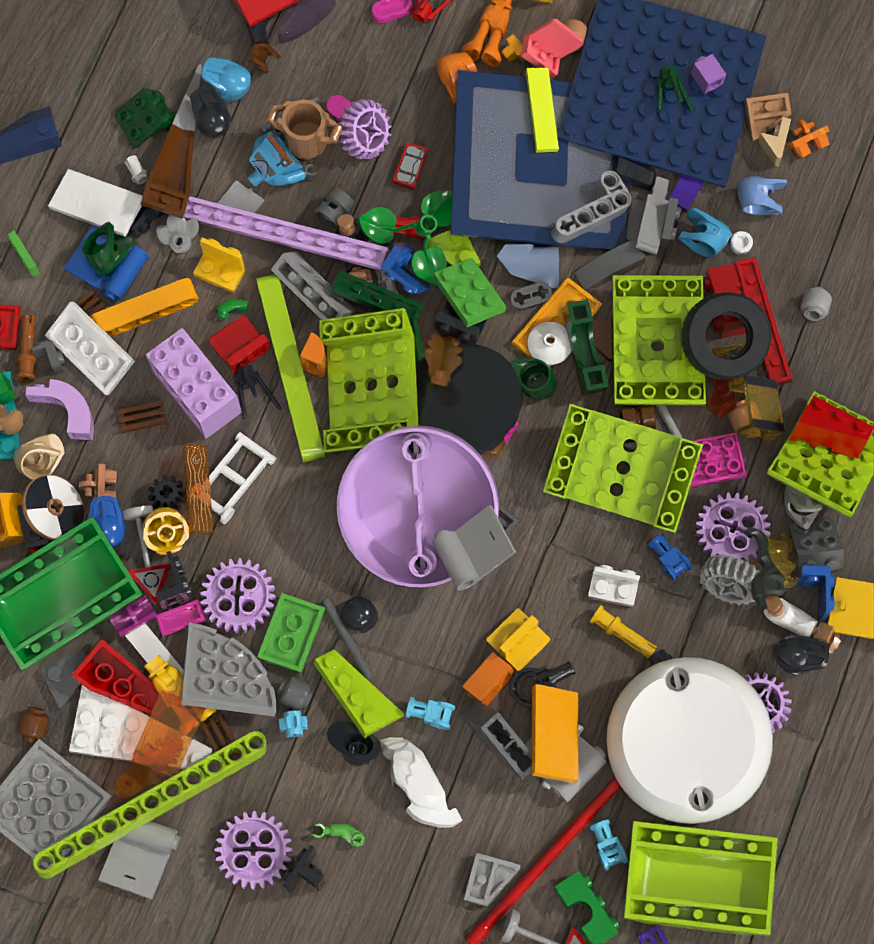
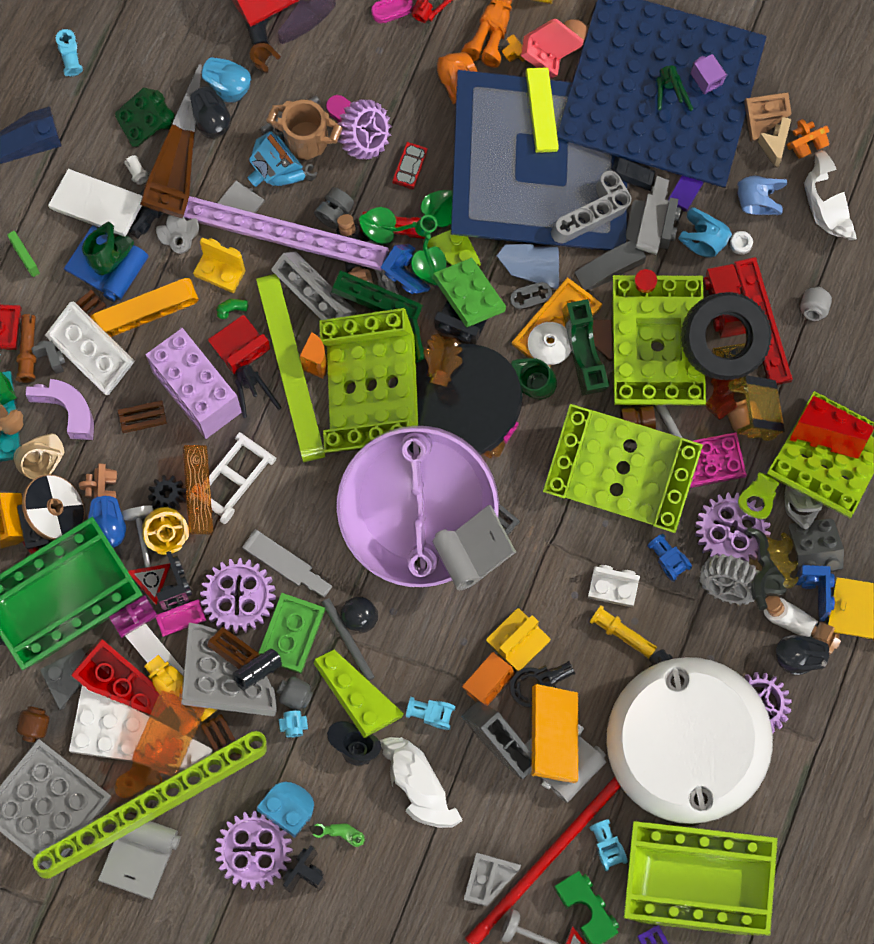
(68, 52): none -> medium azure connector
(230, 652): none -> reddish brown tile
(257, 669): none -> black axle
(284, 563): none -> light grey piece
(288, 807): none -> dark azure slope
(645, 281): none -> red tile
(764, 488): none -> lime hair
(832, 213): none -> white animal

